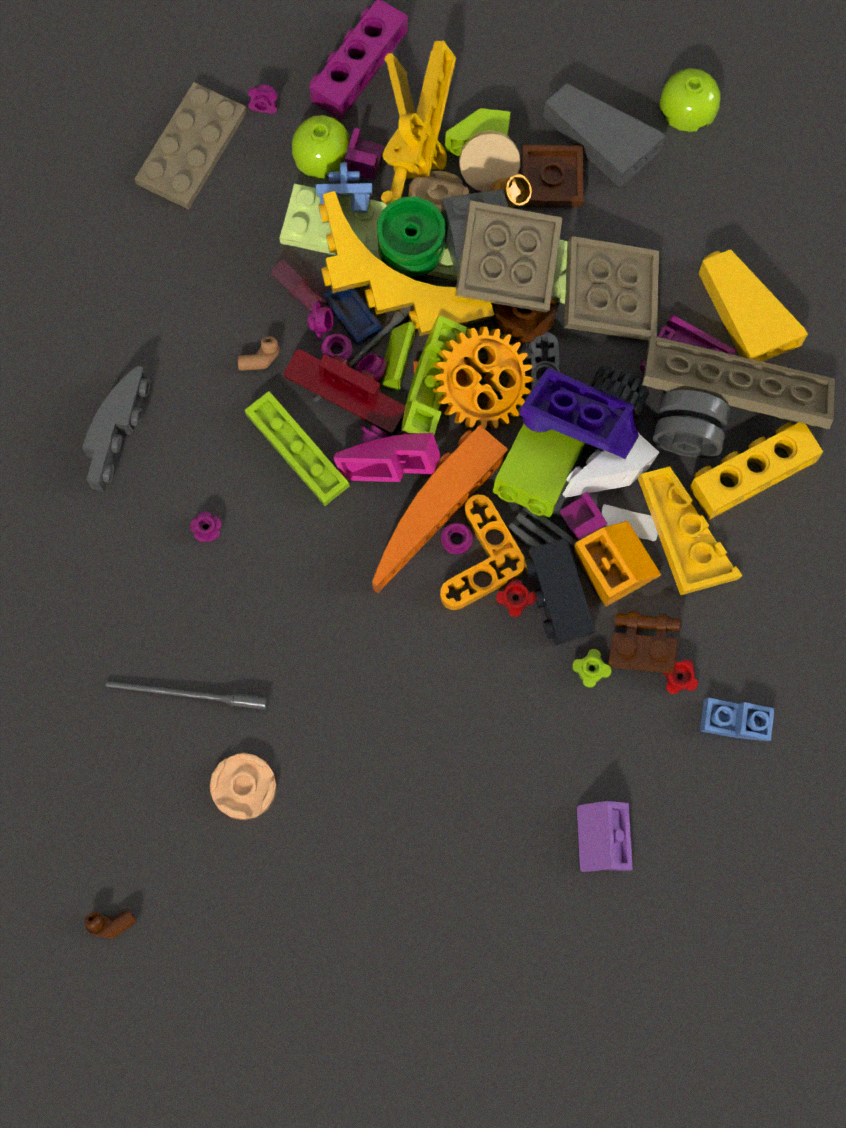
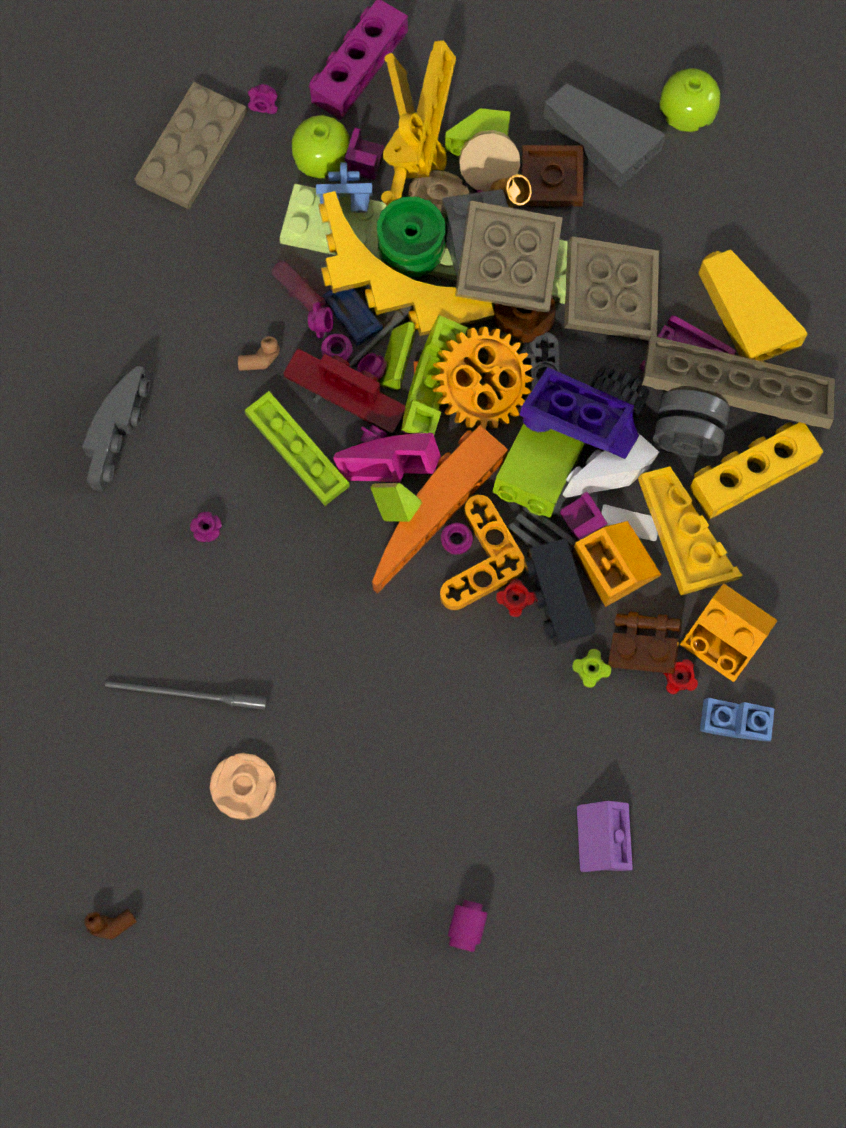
(395, 501): none -> lime slope
(467, 926): none -> magenta brick
(728, 632): none -> light orange slope

